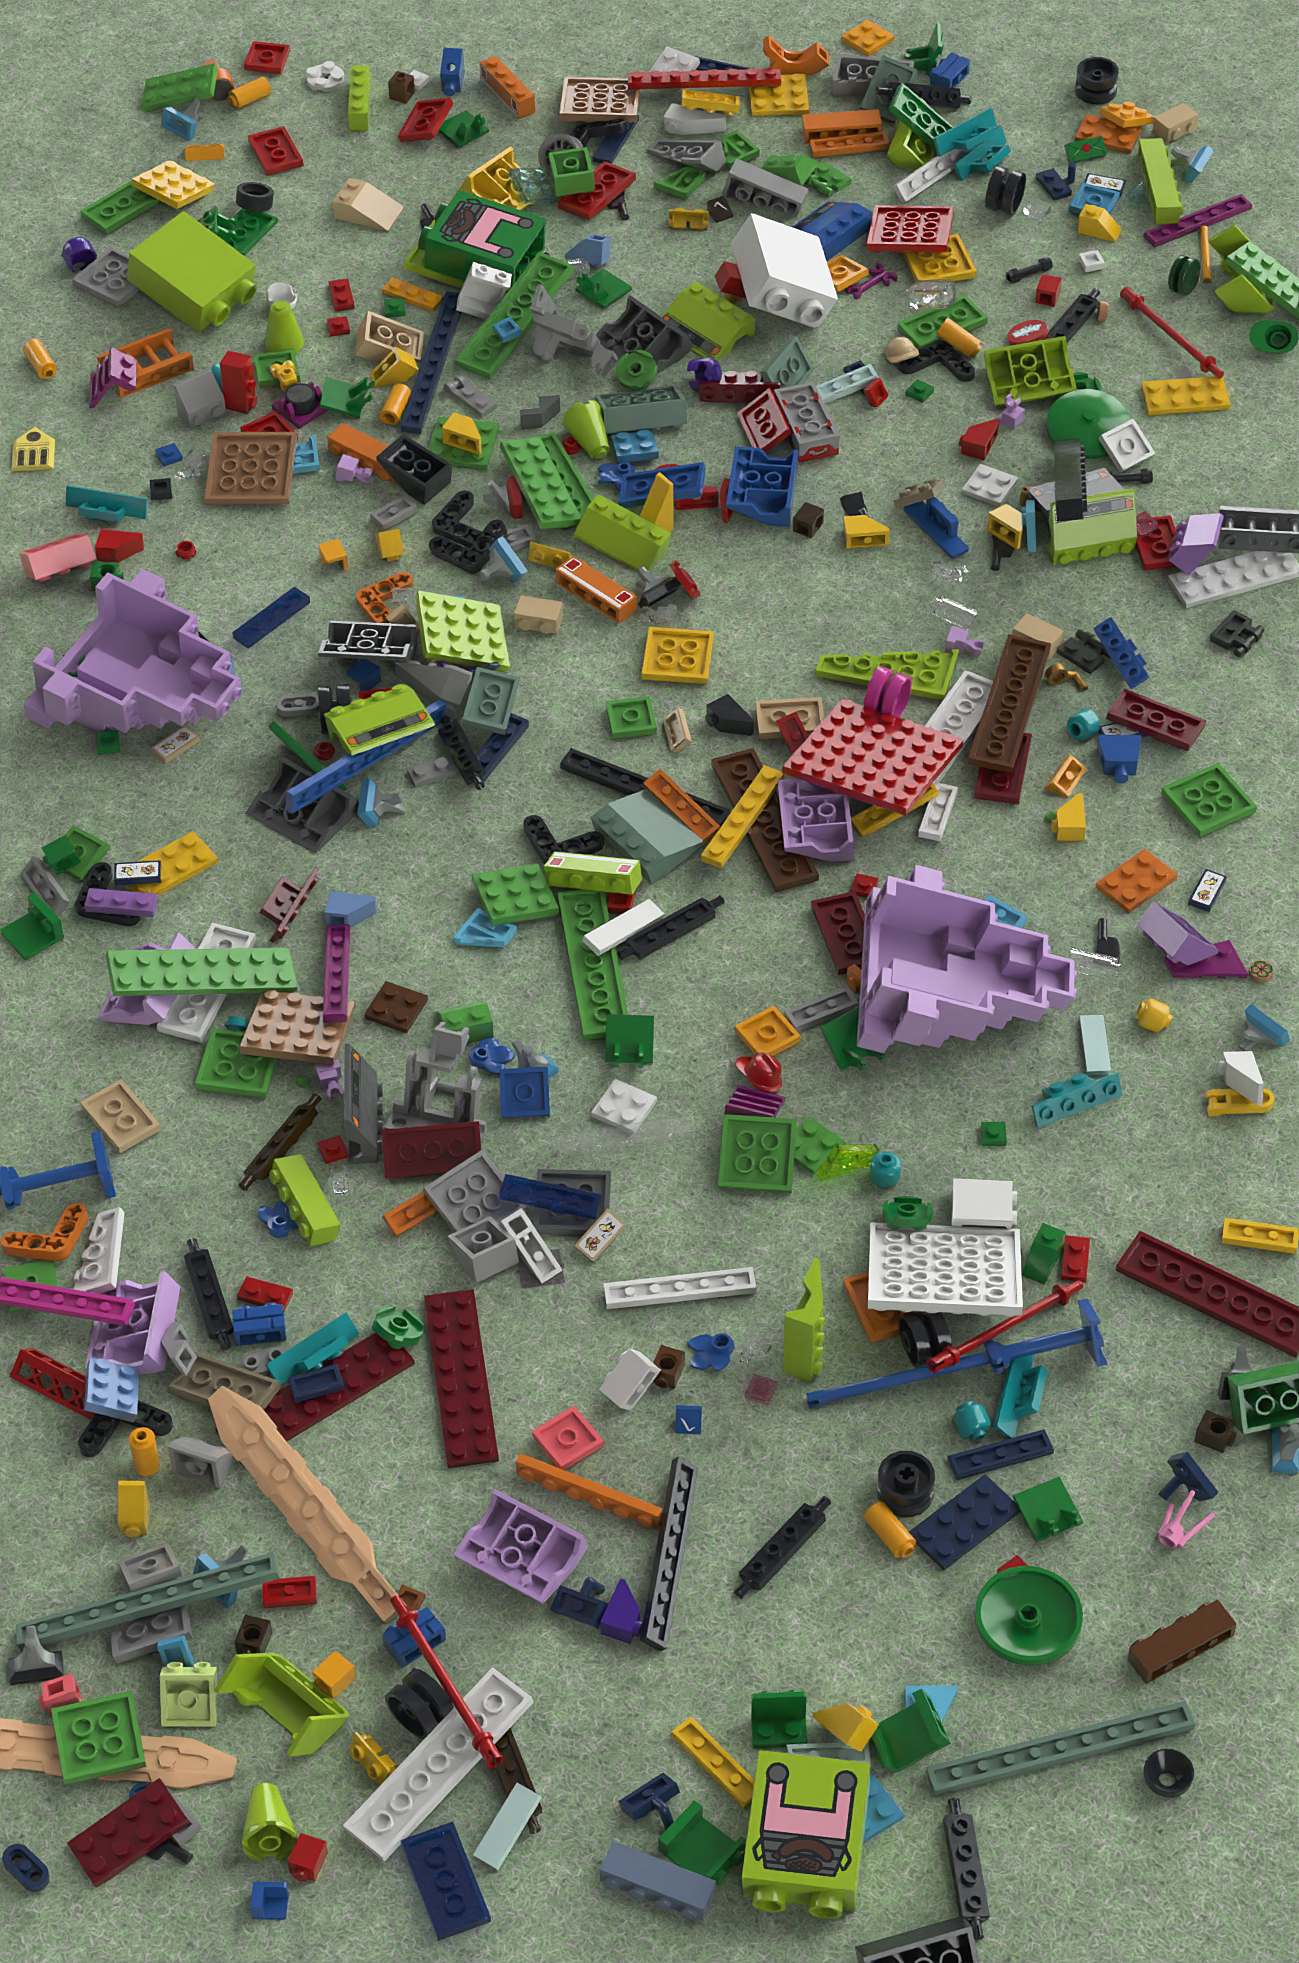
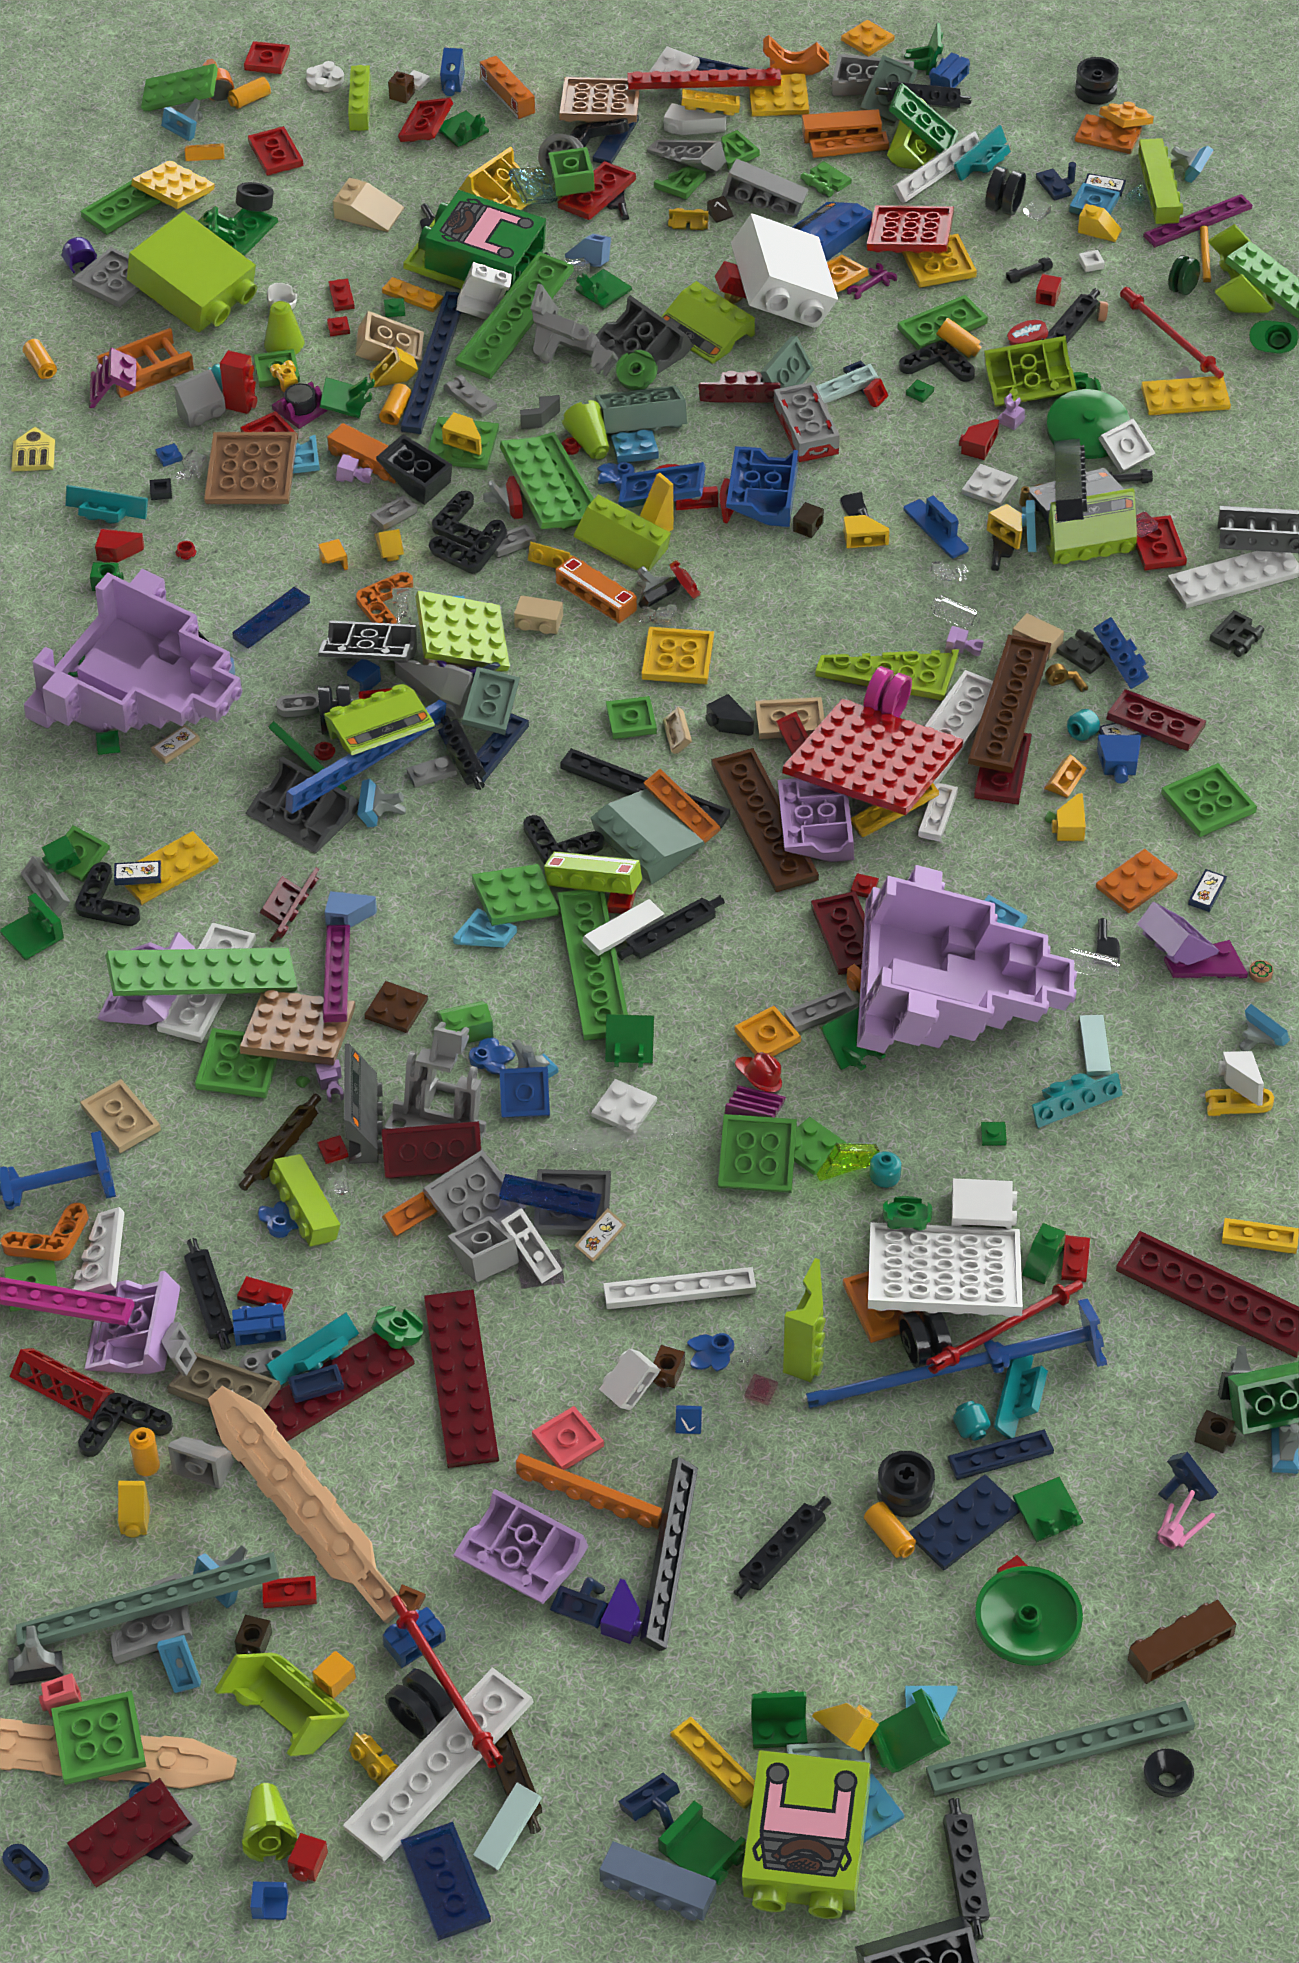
(57, 557): coral brick -> none
(111, 1389): medium blue plate -> none
(121, 902): medium lavender plate -> none
(150, 1568): light grey plate -> none
(188, 1695): yellowish green plate -> none
(236, 1023): teal plate -> none
(403, 616): tan bracket -> none
(502, 563): piece -> none
(507, 329): dark azure plate -> none
(705, 370): dark purple helmet -> none
(742, 817): yellow plate -> none
(764, 421): plate -> none
(791, 167): bright green slope -> none
(900, 349): tan cap -> none
(915, 493): dark tan plate -> none
(932, 294): clear brick -> none
(967, 134): teal bracket -> none
(1085, 149): green tile -> none
(1153, 1015): yellow head -> none
(1175, 122): tan brick -> none
(1195, 540): medium lavender slope -> none

